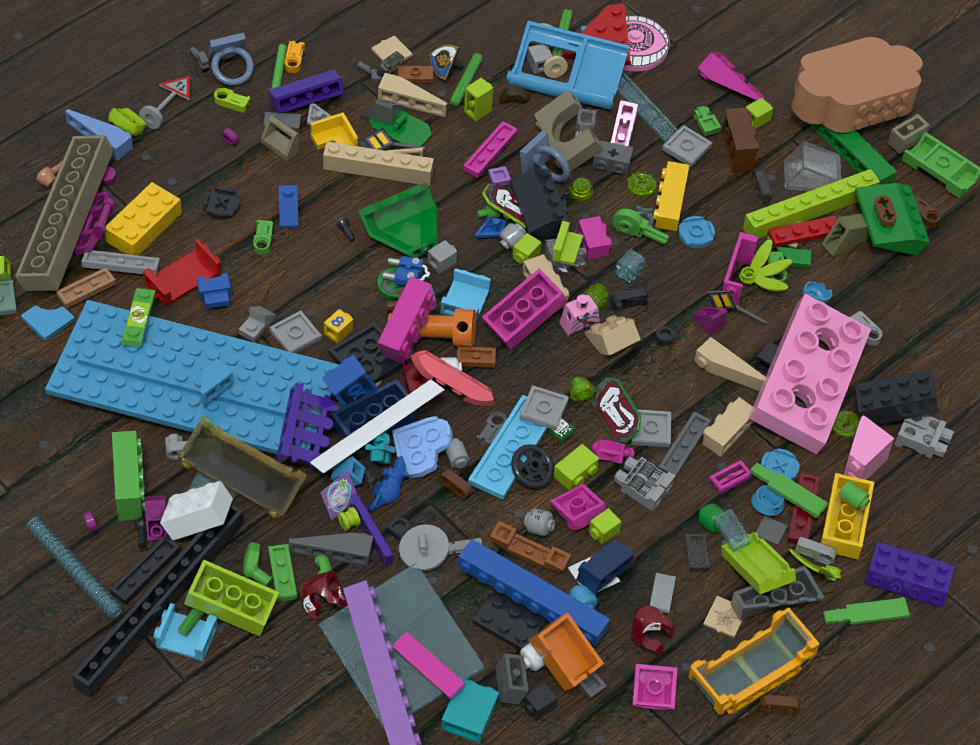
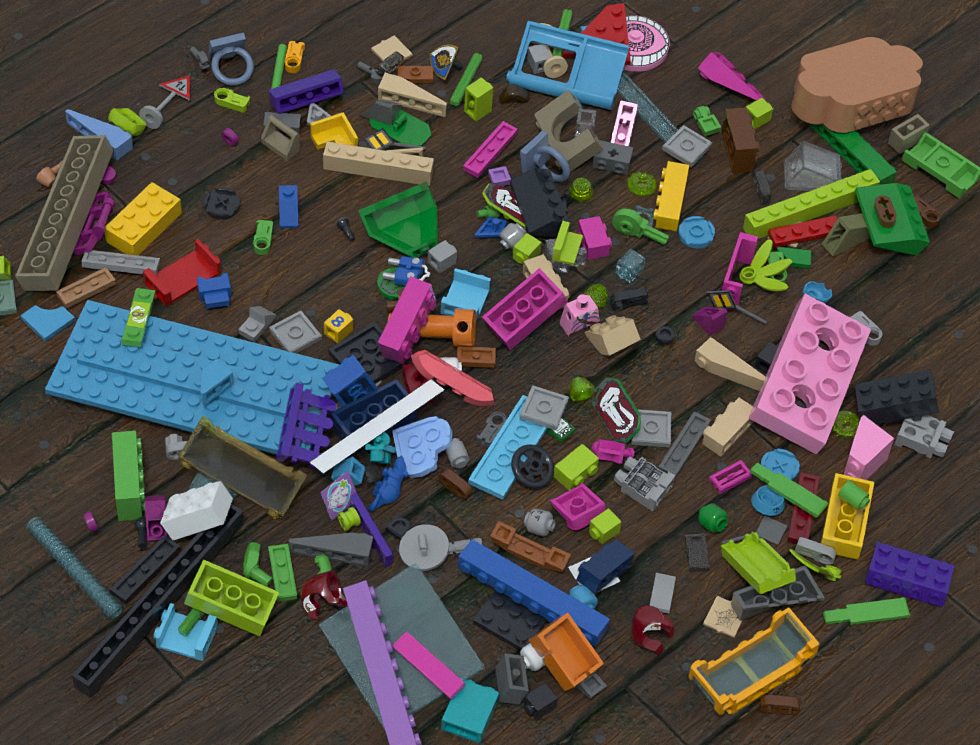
(654, 687): dark pink slope -> none
(732, 530): clear light blue tile -> none

